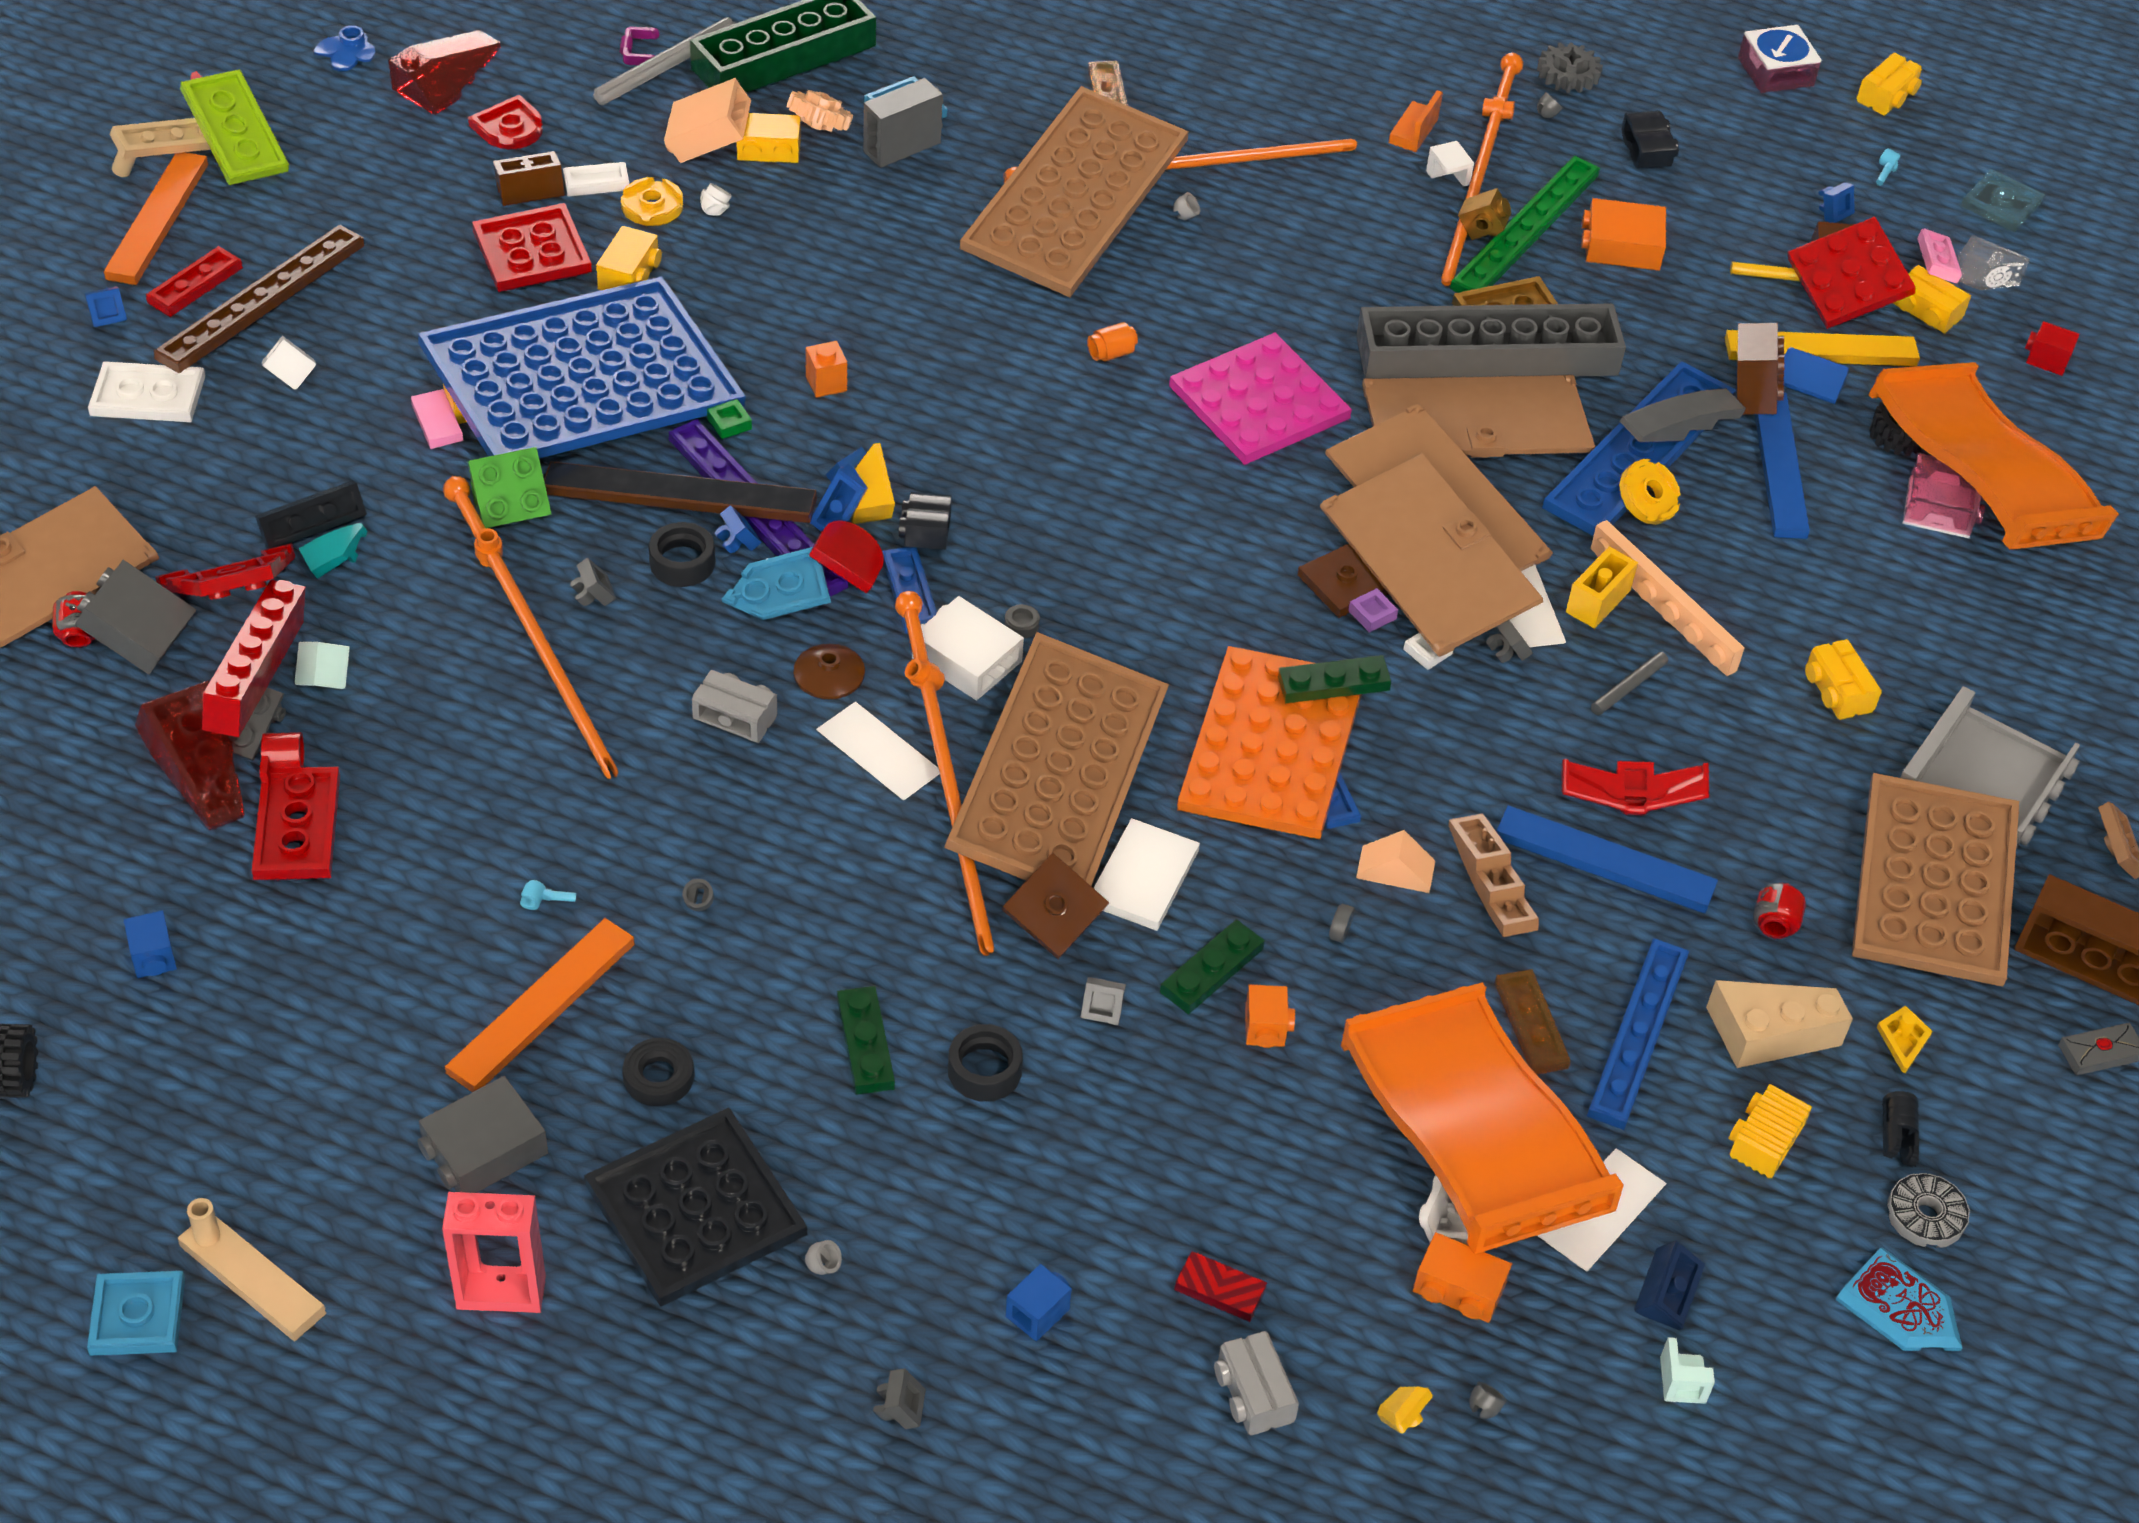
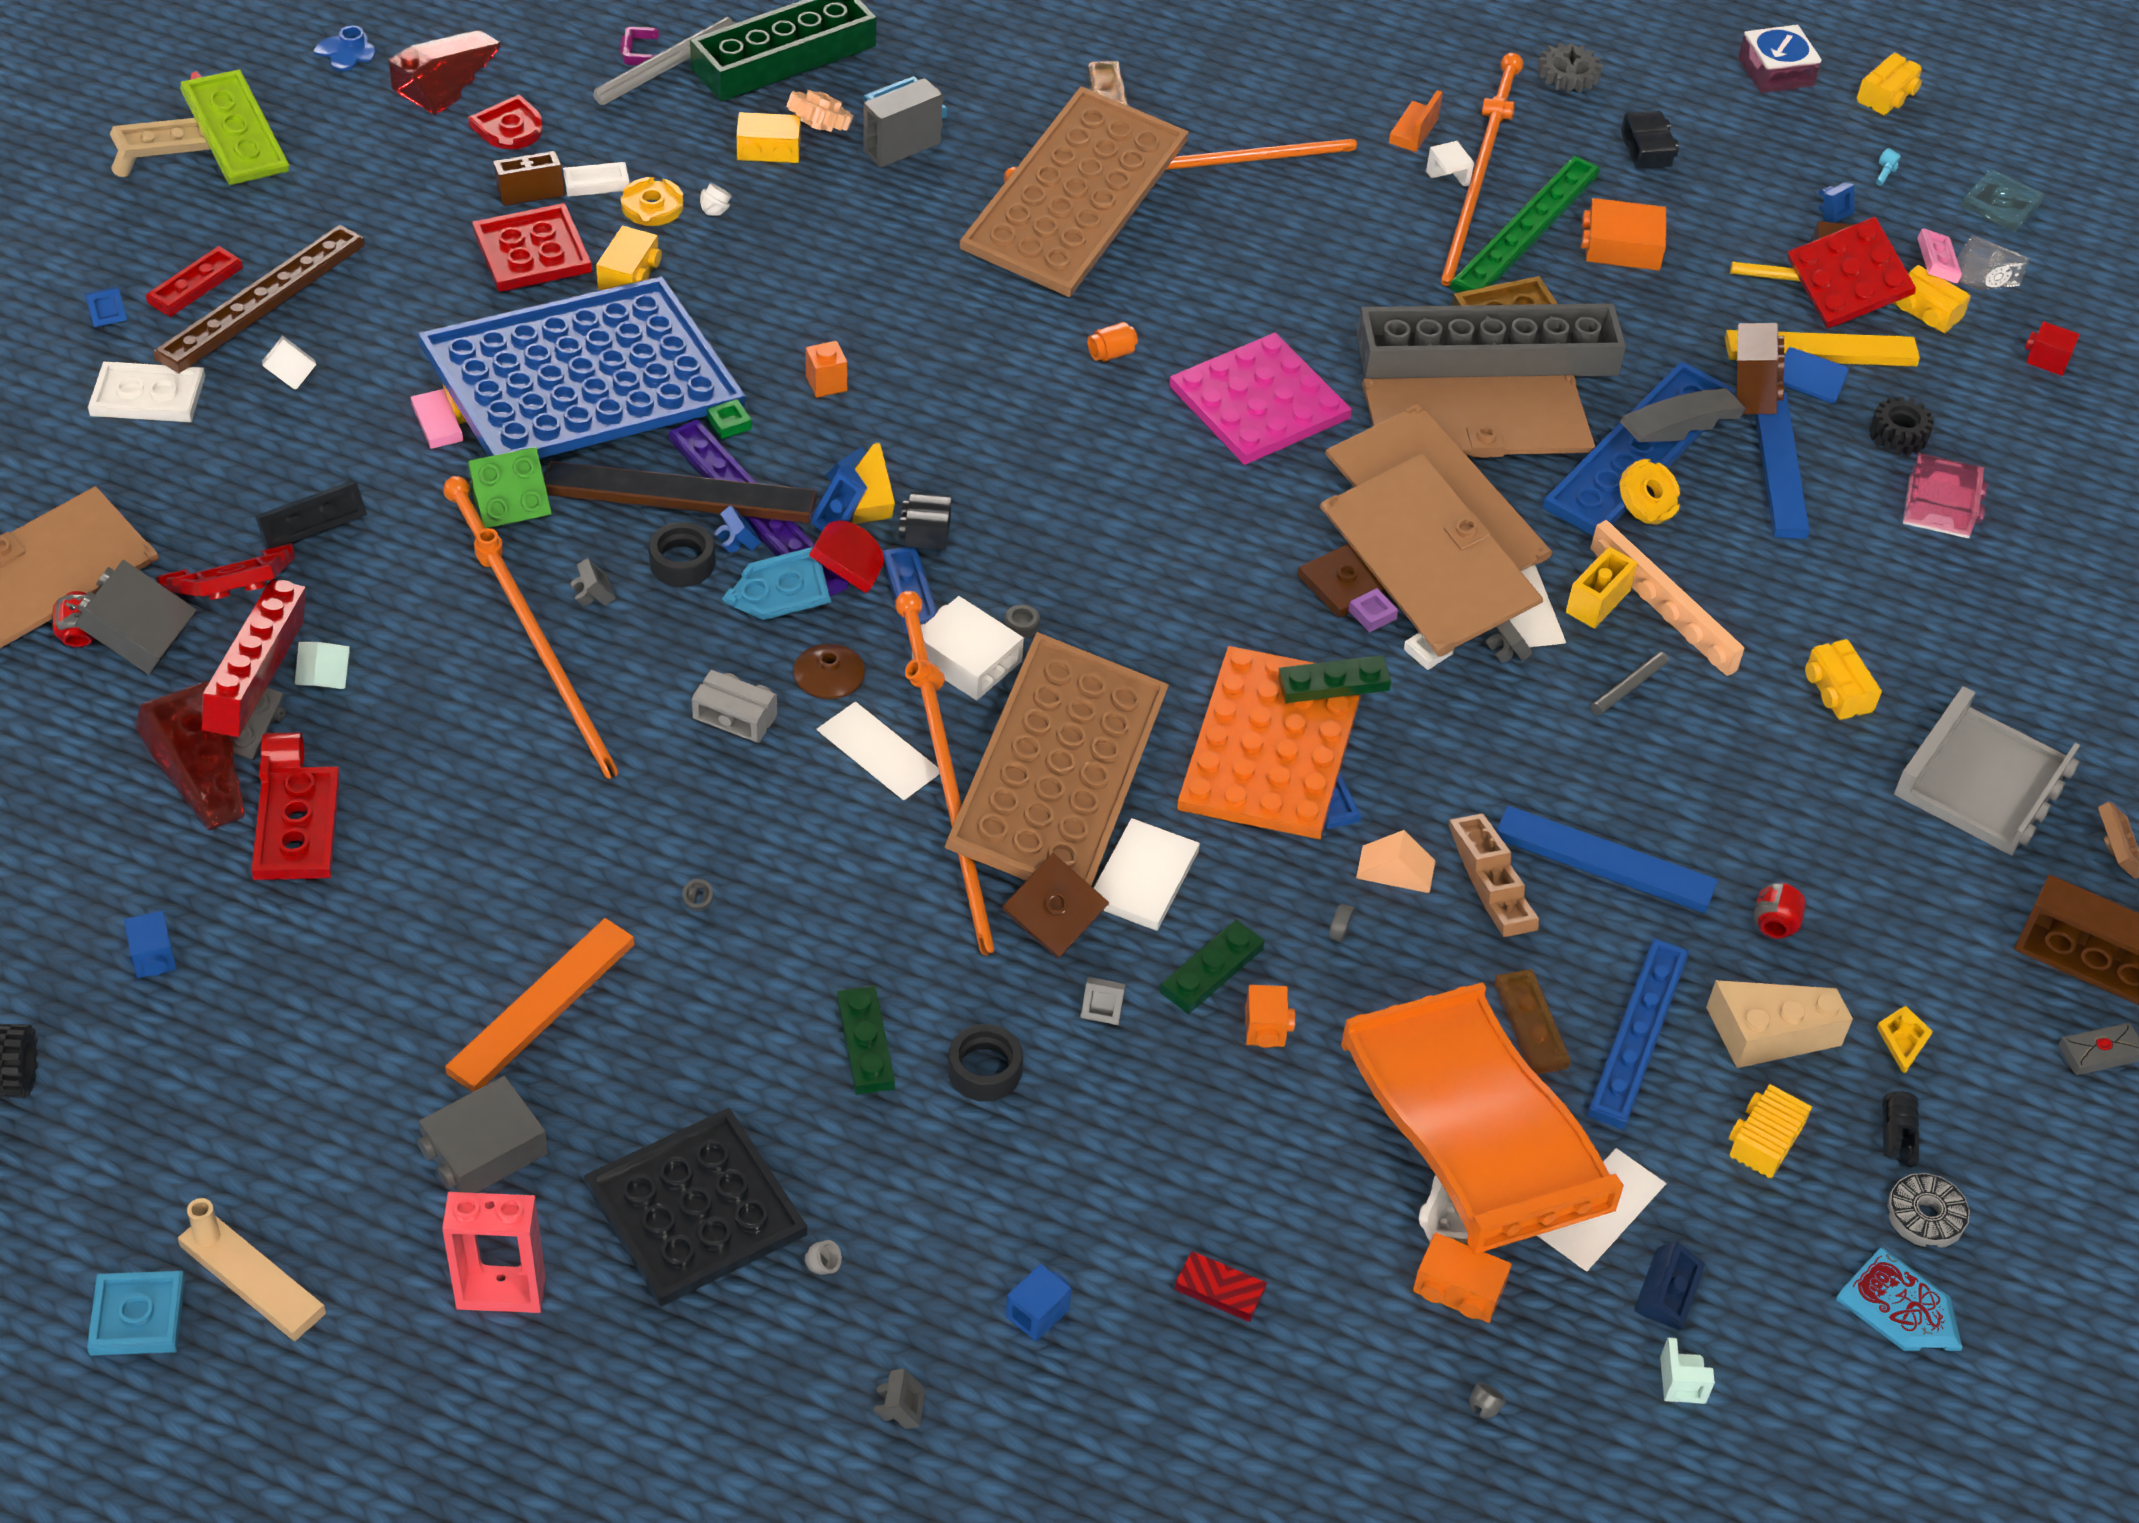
(156, 218): orange tile -> none
(333, 549): teal slope -> none
(535, 892): medium azure hand -> none
(664, 1092): black tyre -> none
(707, 120): light nougat brick -> none
(1186, 206): light grey hinge -> none
(1257, 1383): light grey brick -> none
(1404, 1408): yellow piece -> none
(1485, 214): pearl gold brick -> none
(1548, 106): dark grey hinge -> none
(1635, 786): red plate -> none
(1937, 879): medium nougat plate -> none
(2021, 480): orange panel -> none

